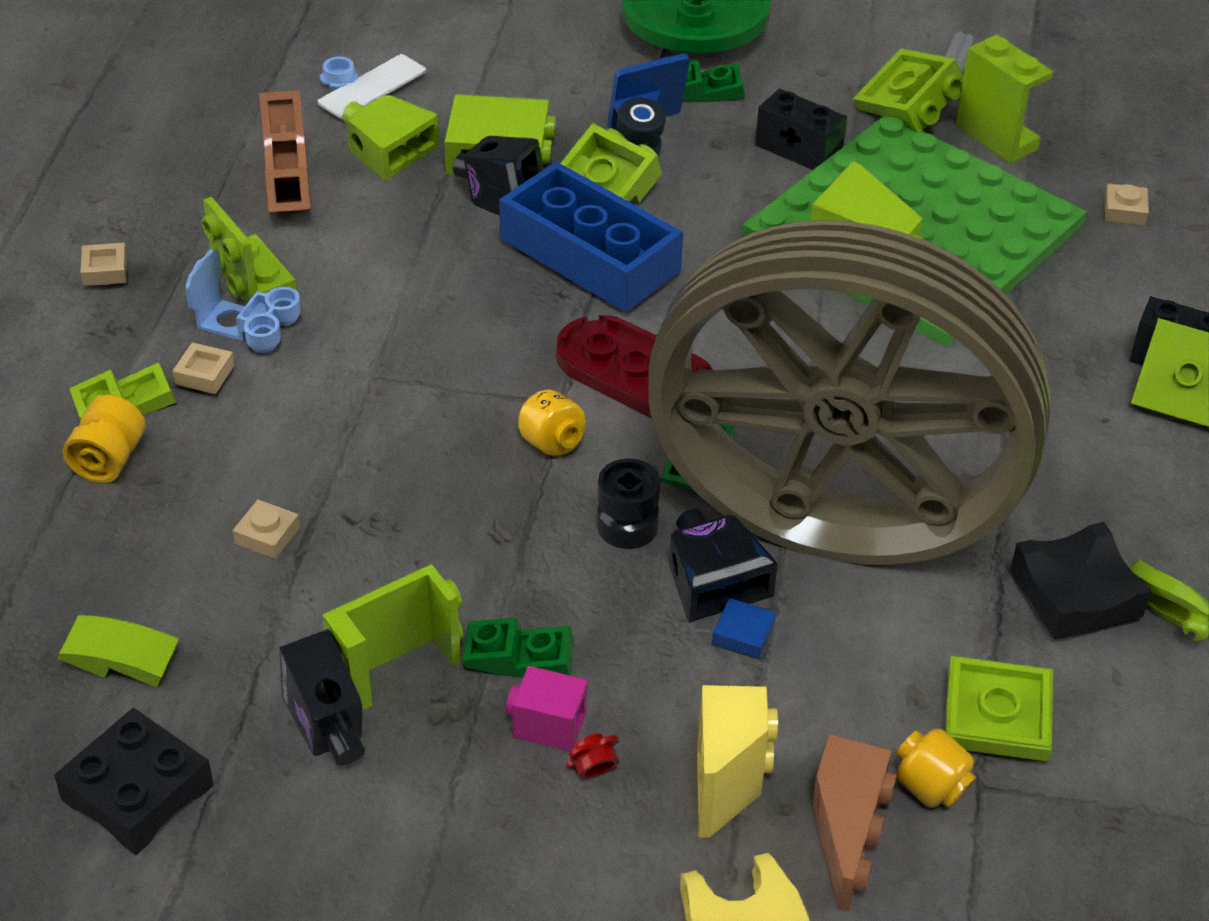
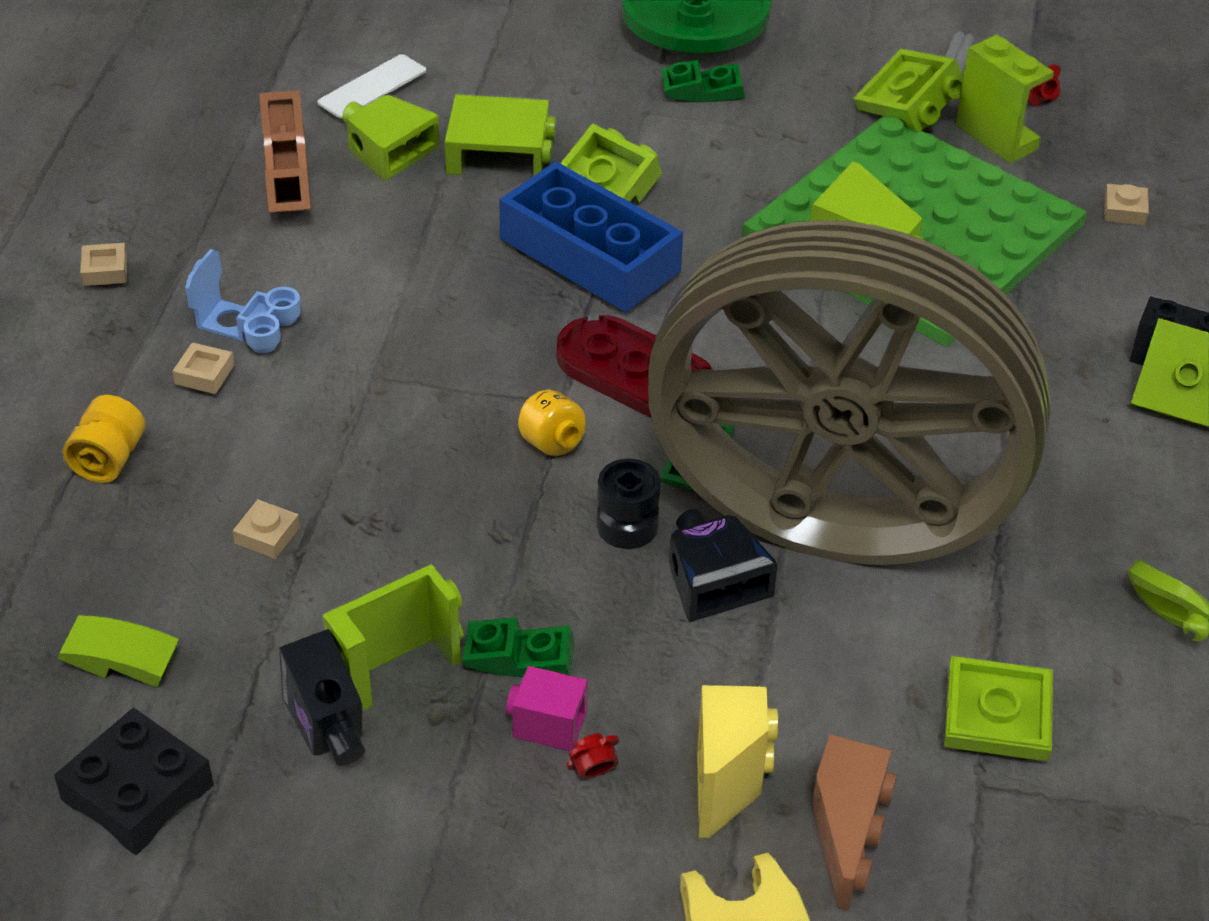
(145, 389): lime slope -> none
(244, 260): lime bracket -> none
(338, 72): light blue plate -> none
(497, 168): black torso -> none
(645, 97): blue plate -> none
(743, 628): blue tile -> none
(799, 129): black brick -> none
(934, 768): yellow head -> none
(1048, 90): none -> red plate
(1079, 582): black brick -> none

